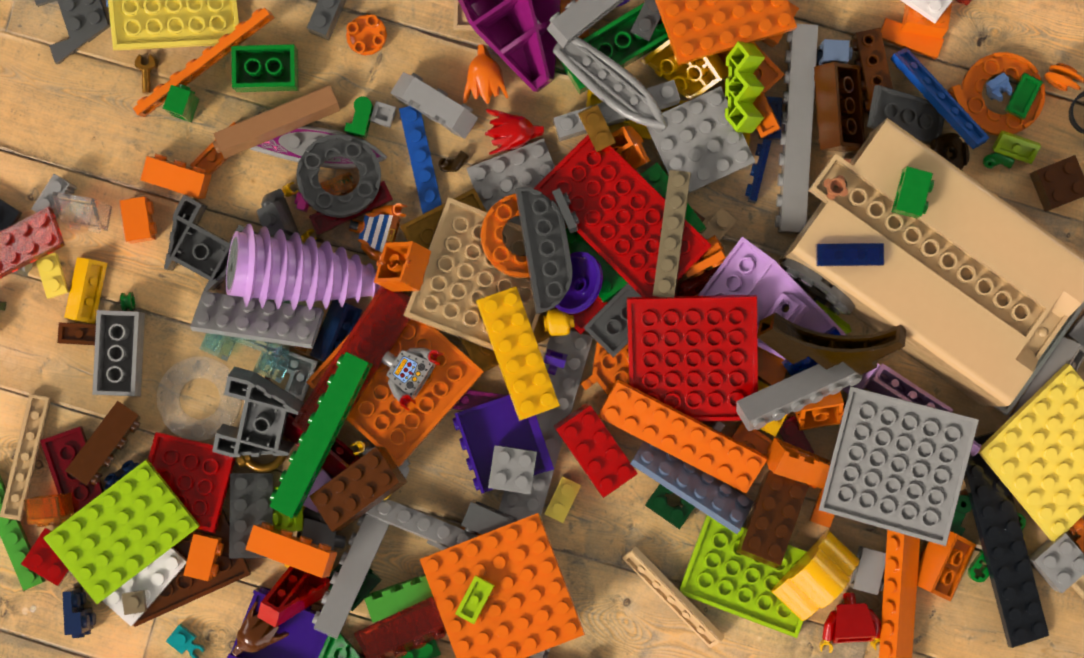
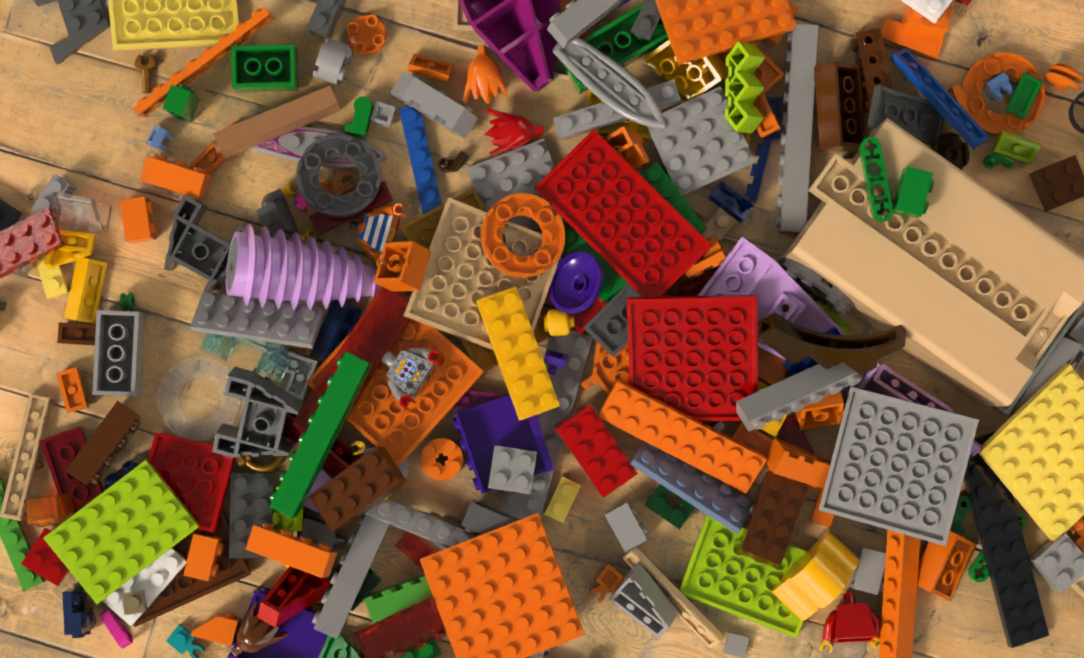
(72, 390): none -> orange plate
(77, 246): none -> yellow wing
(116, 628): none -> dark pink piece
(156, 137): none -> medium blue tile
(220, 629): none -> orange slope
(332, 60): none -> light grey brick
(414, 548): none -> clear red plate
(430, 67): none -> orange plate
(434, 468): none -> orange brick
(475, 599): lime plate -> none
(545, 248): dark grey plate -> none
(570, 218): dark grey plate -> none
(596, 127): pearl gold plate -> none
(608, 580): none -> orange plate
(625, 526): none -> light grey brick
(644, 601): none -> light grey wedge
(671, 234): dark tan plate -> none
(731, 202): none -> clear blue plate
(736, 644): none -> light grey tile
(834, 51): sand blue piece -> none
(839, 182): nougat plate -> none
(850, 254): clear blue plate -> none
(879, 179): none -> green beam

